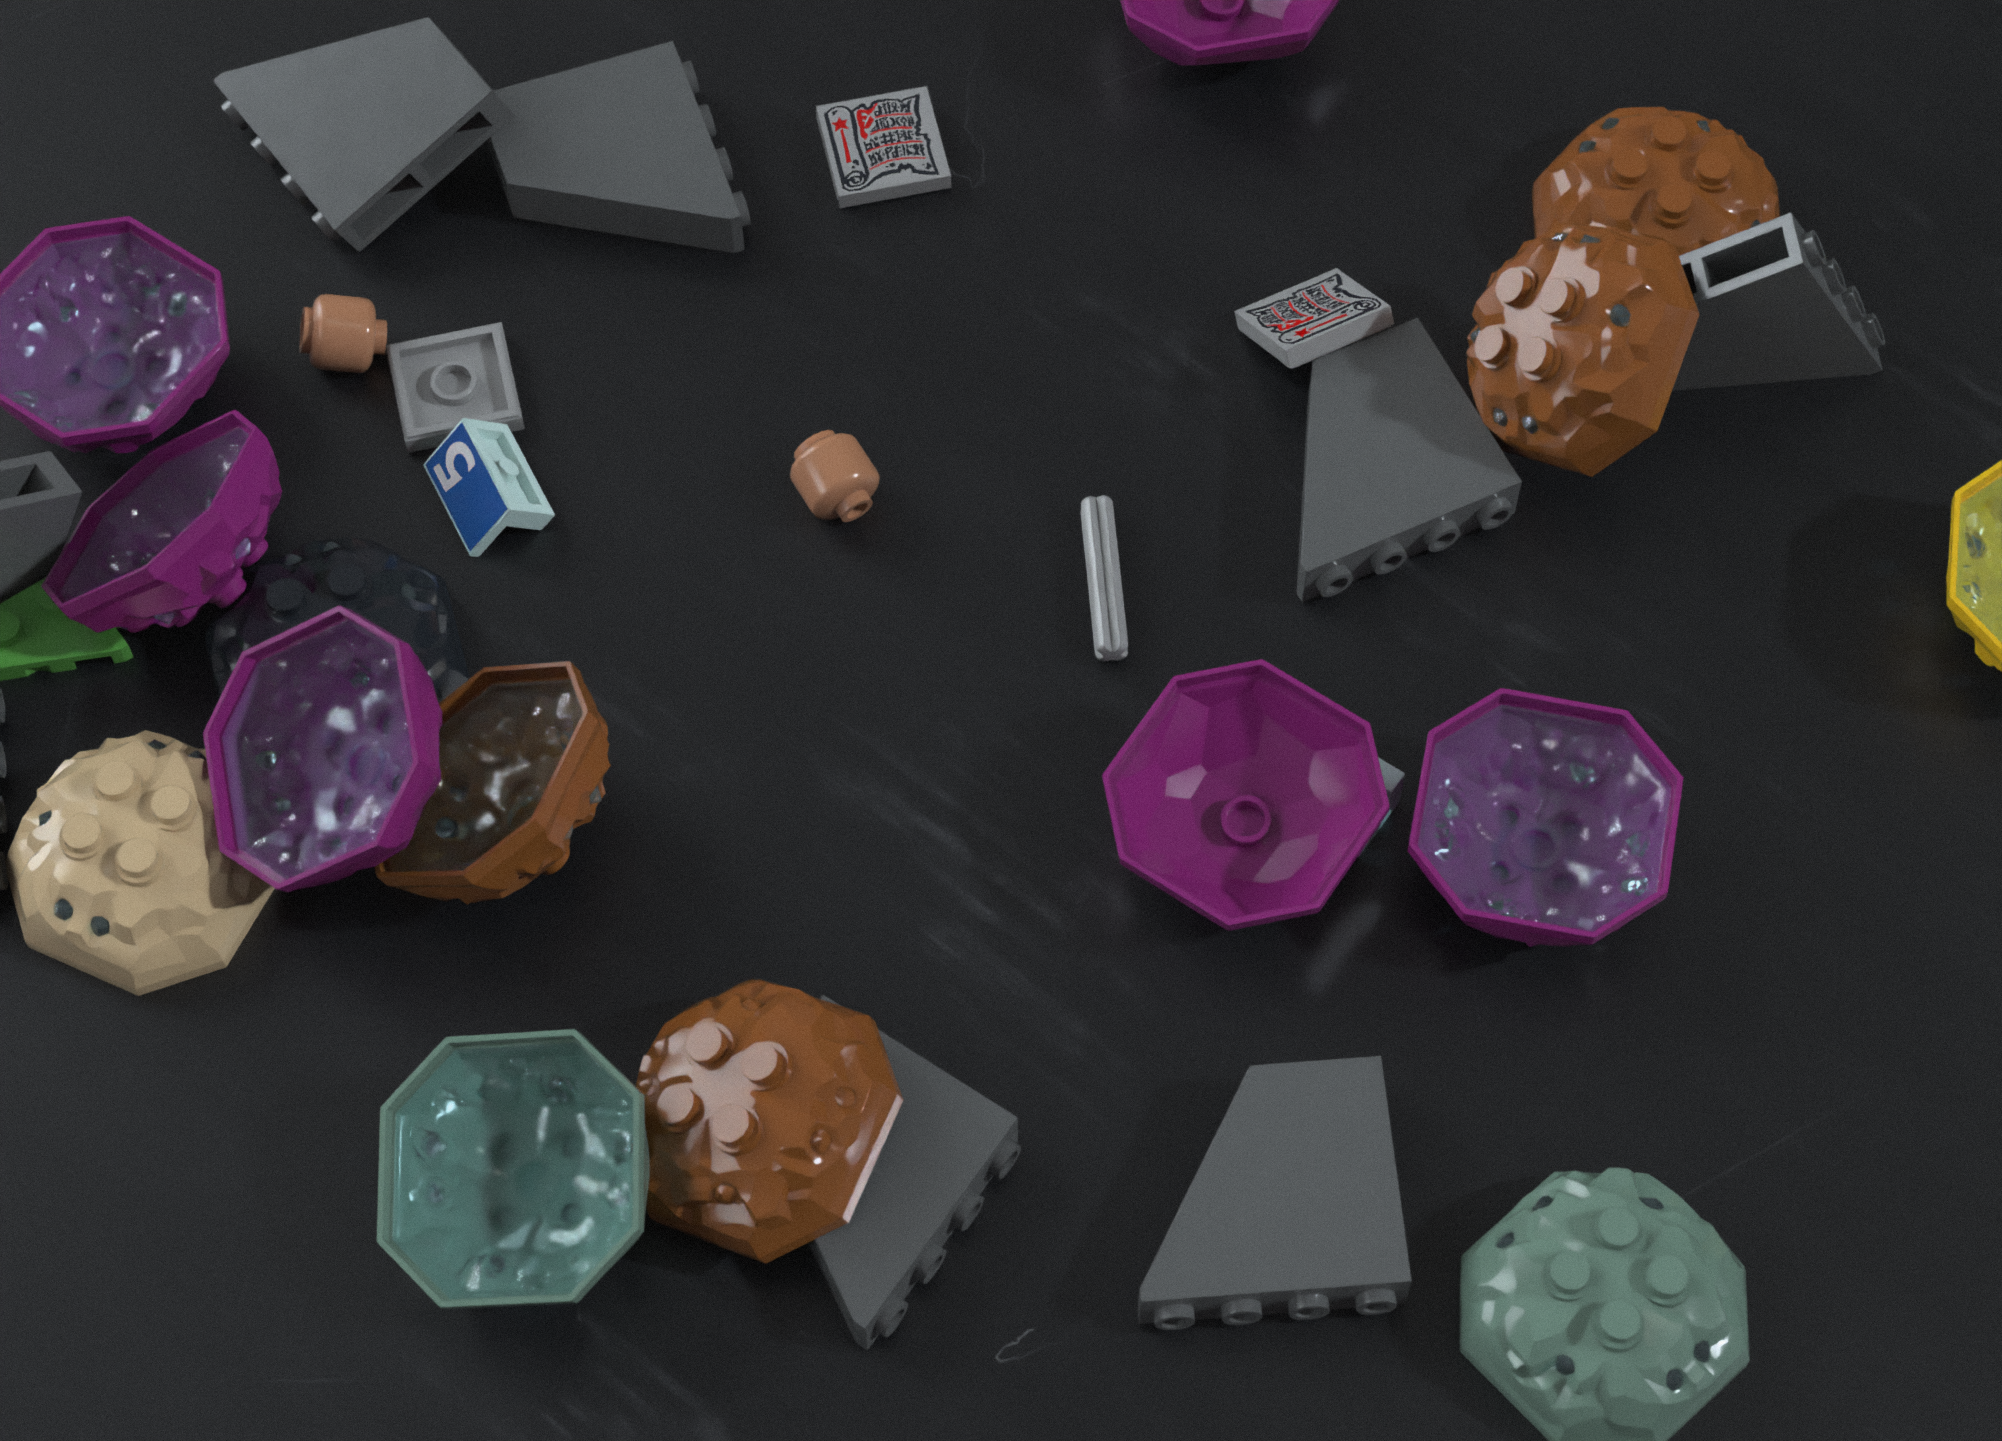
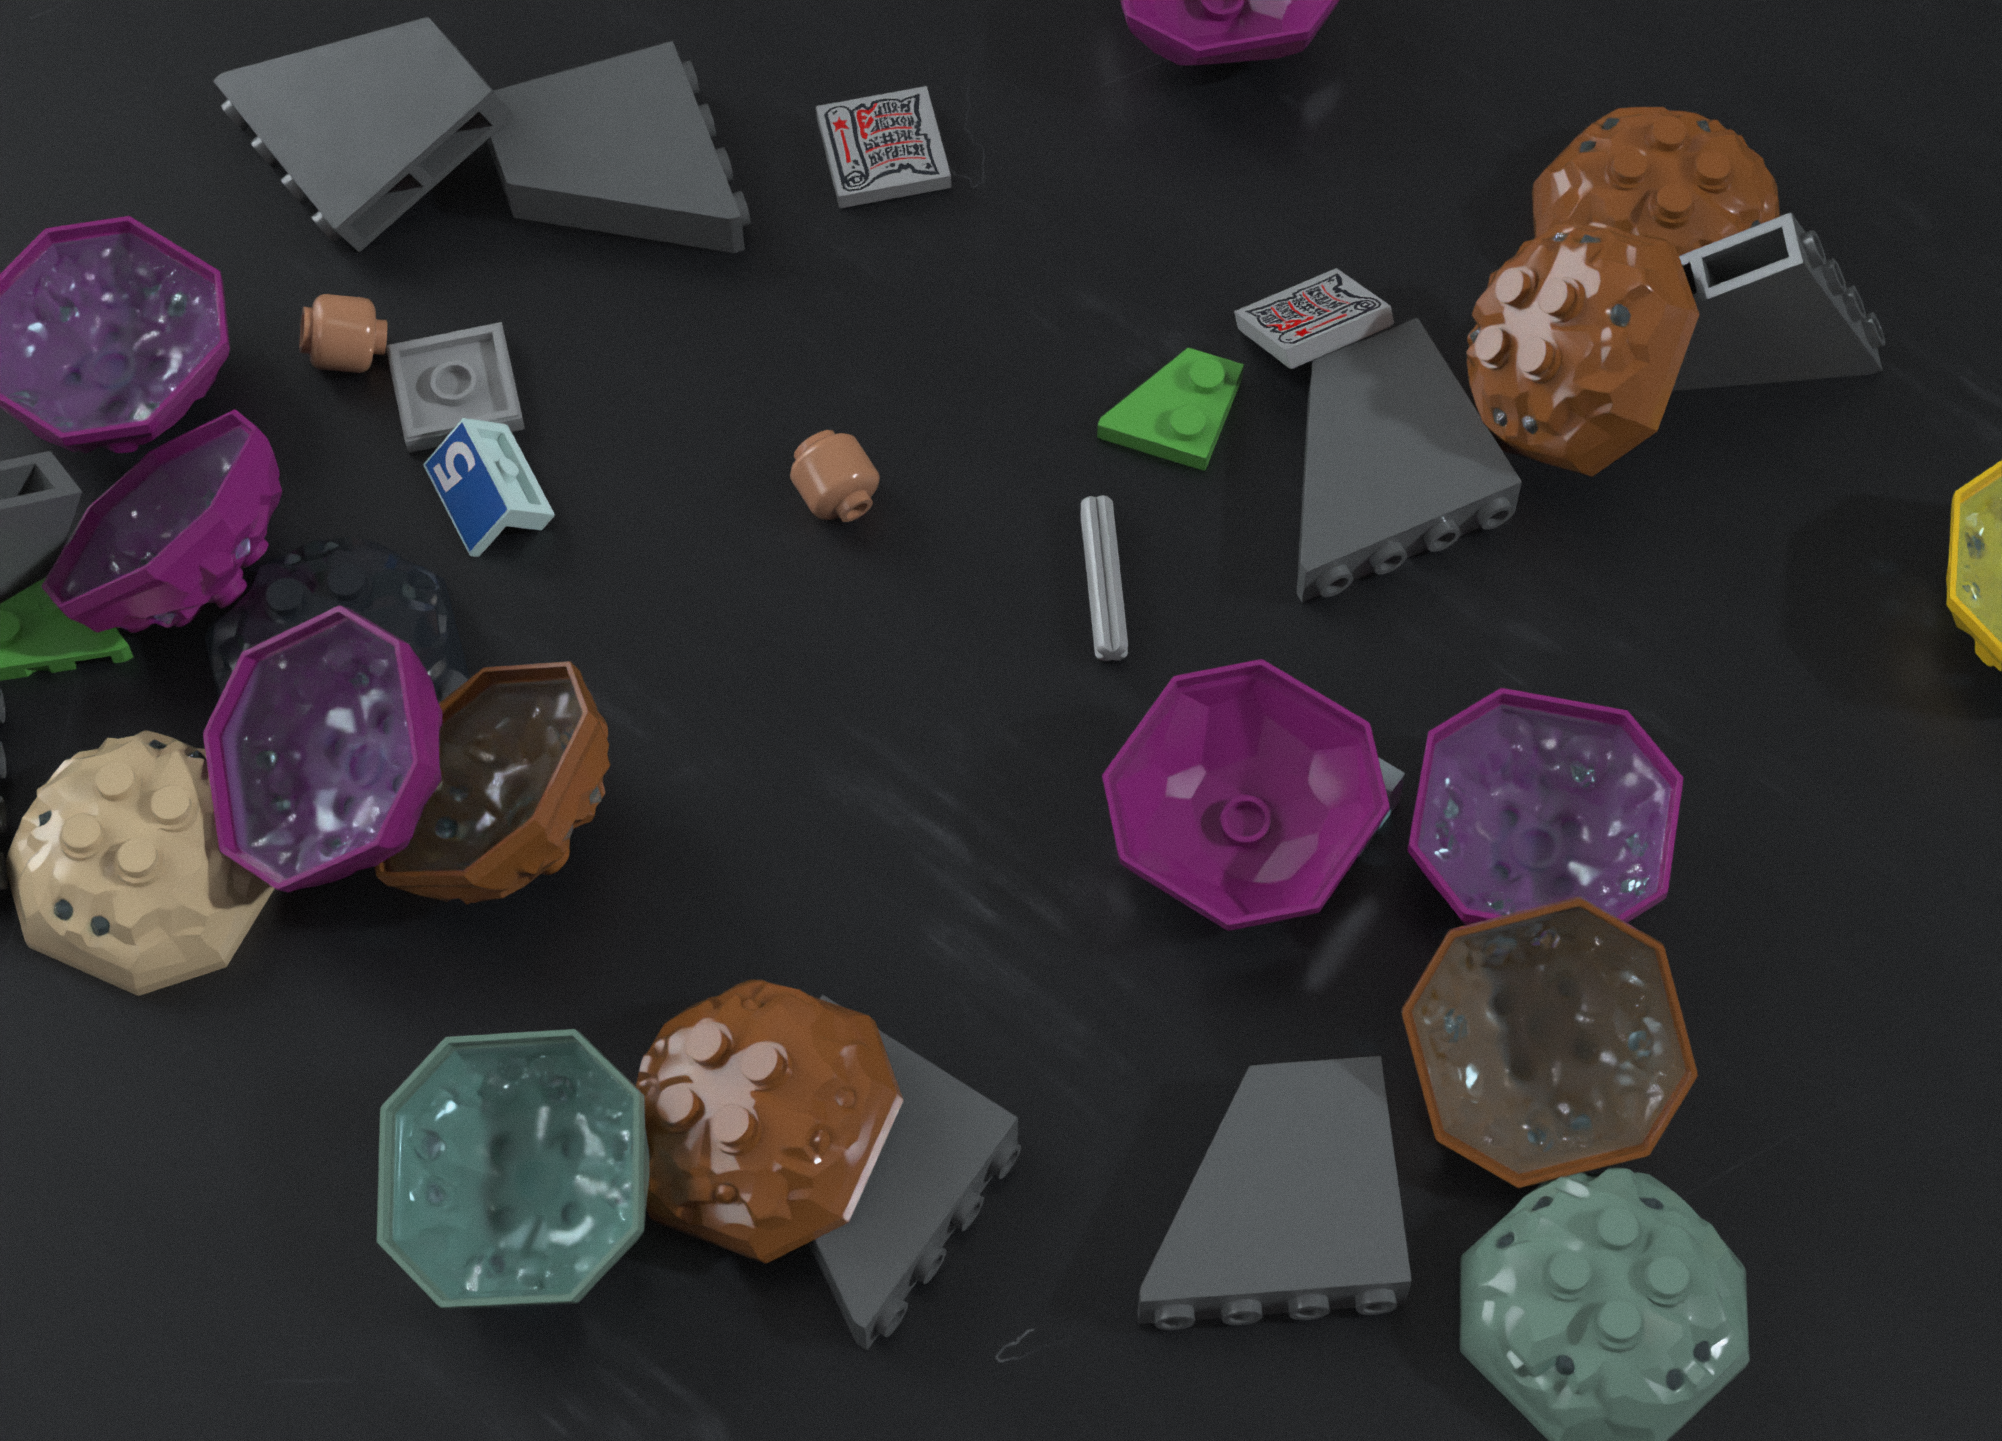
(1177, 409): none -> bright green wing
(1549, 1042): none -> clear light blue rock

